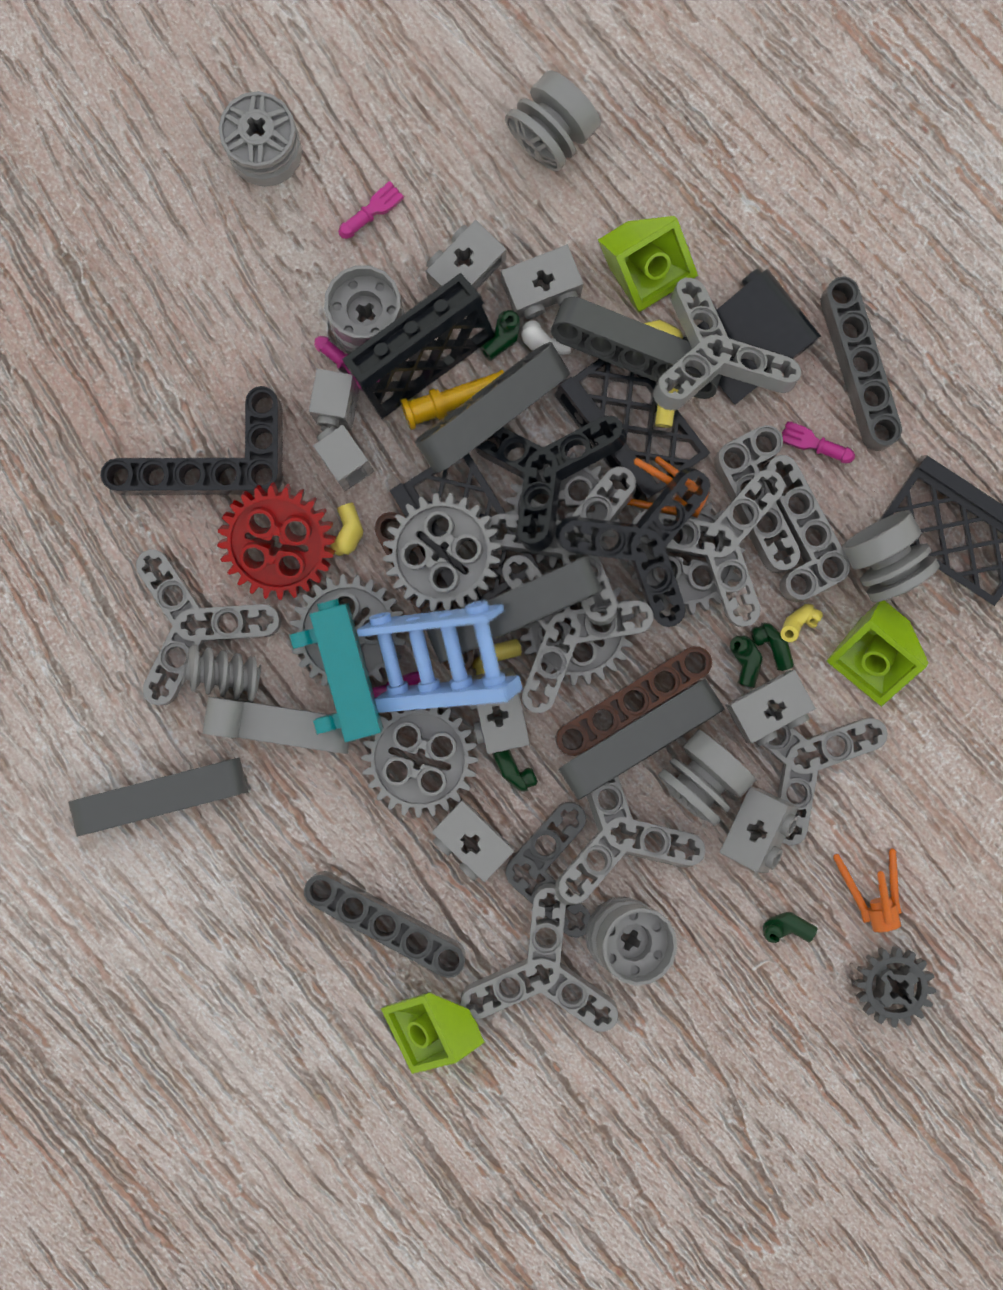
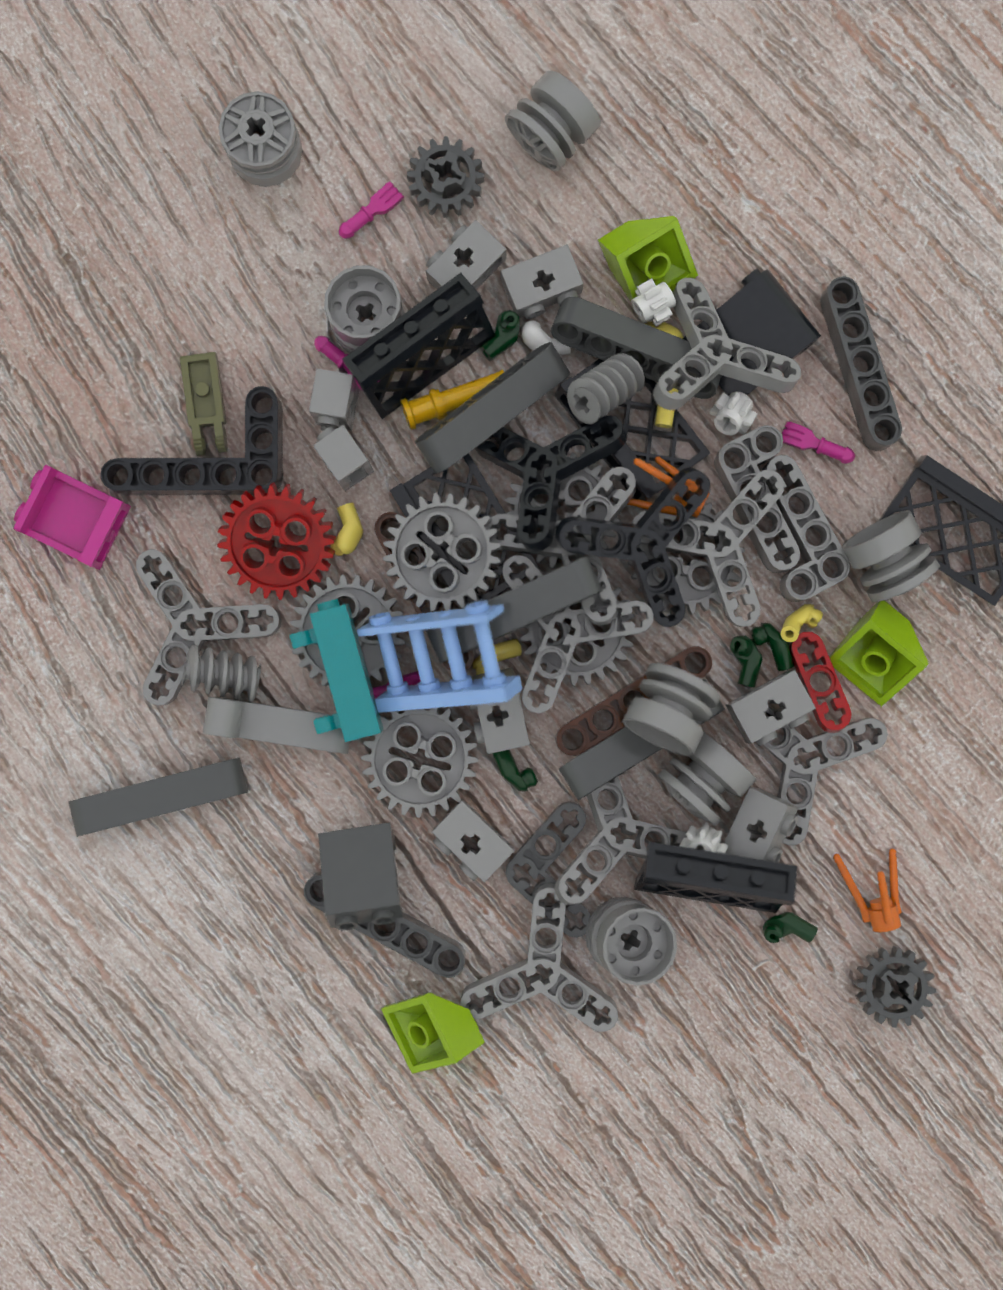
(71, 516): none -> dark pink panel
(204, 399): none -> olive hinge
(359, 876): none -> dark grey panel
(433, 169): none -> dark grey gear
(605, 387): none -> light grey piece
(653, 302): none -> white gear
(672, 707): none -> light grey wheel
(704, 839): none -> white gear
(717, 878): none -> black fence
(733, 413): none -> white gear
(839, 703): none -> red beam

